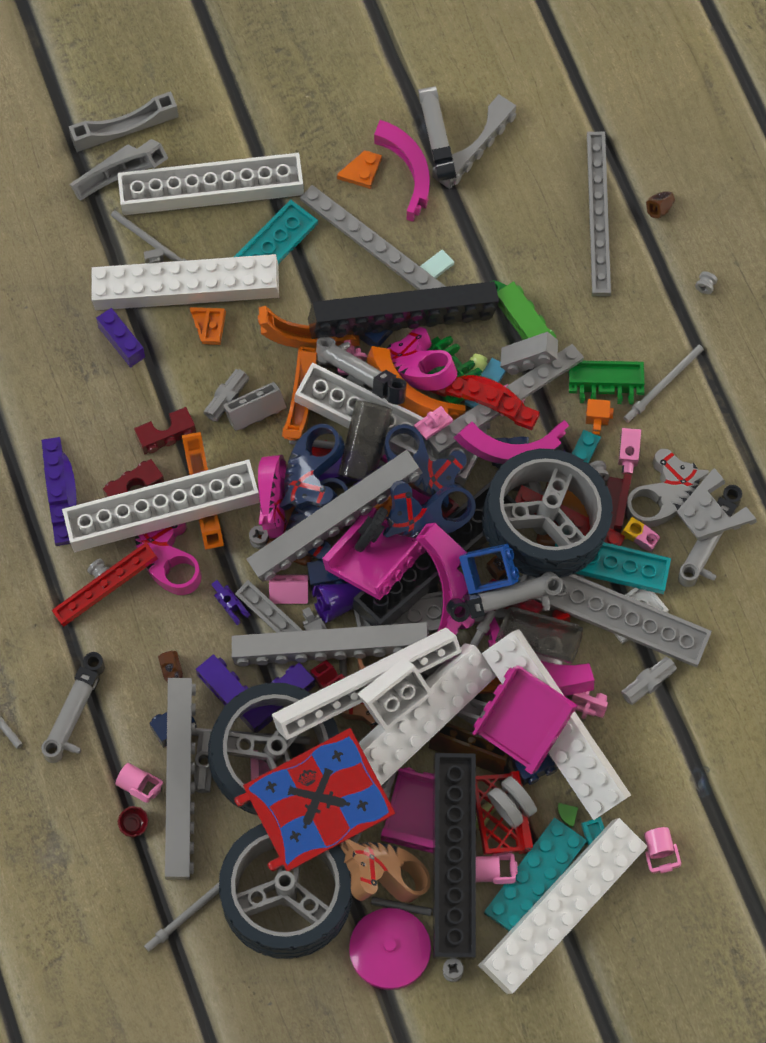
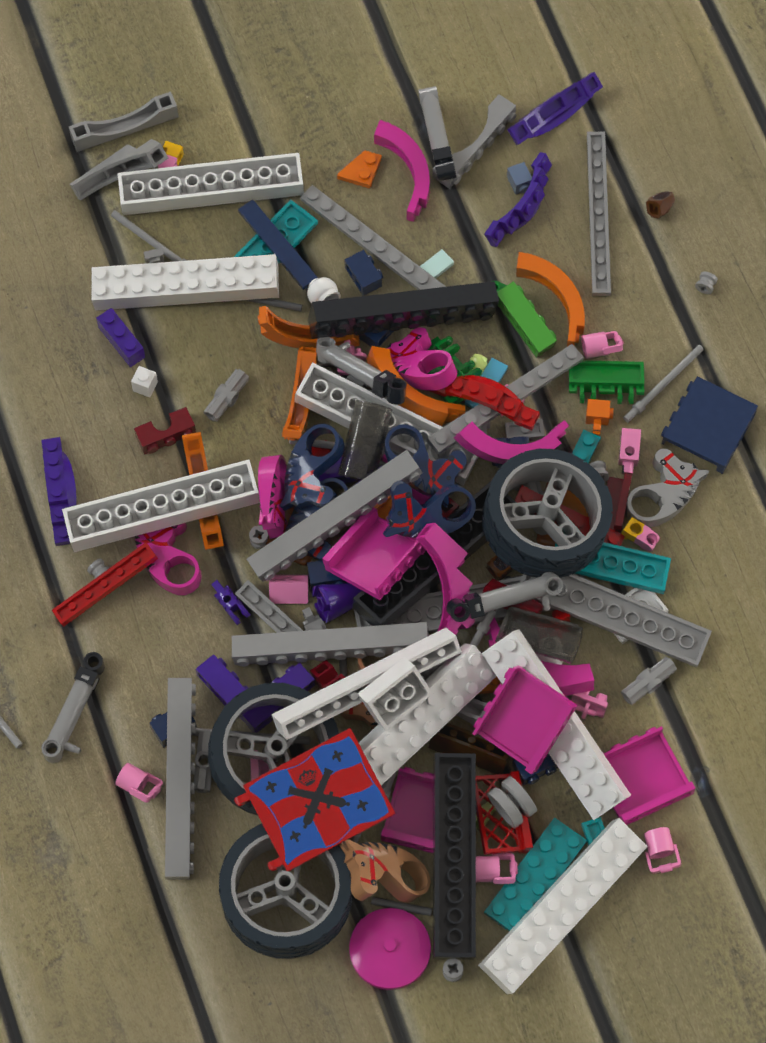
(133, 821): dark red hair -> none
(144, 381): none -> white brick
(144, 475): dark red arch -> none
(162, 934): light grey bar -> none
(170, 665): reddish brown rock -> none
(174, 154): none -> yellow leg
(209, 324): orange wing -> none
(254, 406): light grey brick -> none
(277, 244): none -> dark blue tile
(279, 303): none -> dark grey bar
(322, 289): none -> white piece
(363, 272): none -> dark blue brick
(371, 529): black wheel -> none
(433, 423): bright pink hips -> none
(471, 574): blue window -> none
(513, 430): none -> light grey plate
(519, 177): none -> sand blue brick
(526, 207): none -> dark purple piece
(529, 353): light grey brick -> none
(555, 109): none -> dark purple piece
(559, 283): none -> orange arch
(567, 814): bright green tile -> none
(596, 344): none -> bright pink piece
(649, 774): none -> dark pink panel
(703, 549): light grey piece -> none
(704, 514): light grey wing -> none
(709, 422): none -> dark blue panel

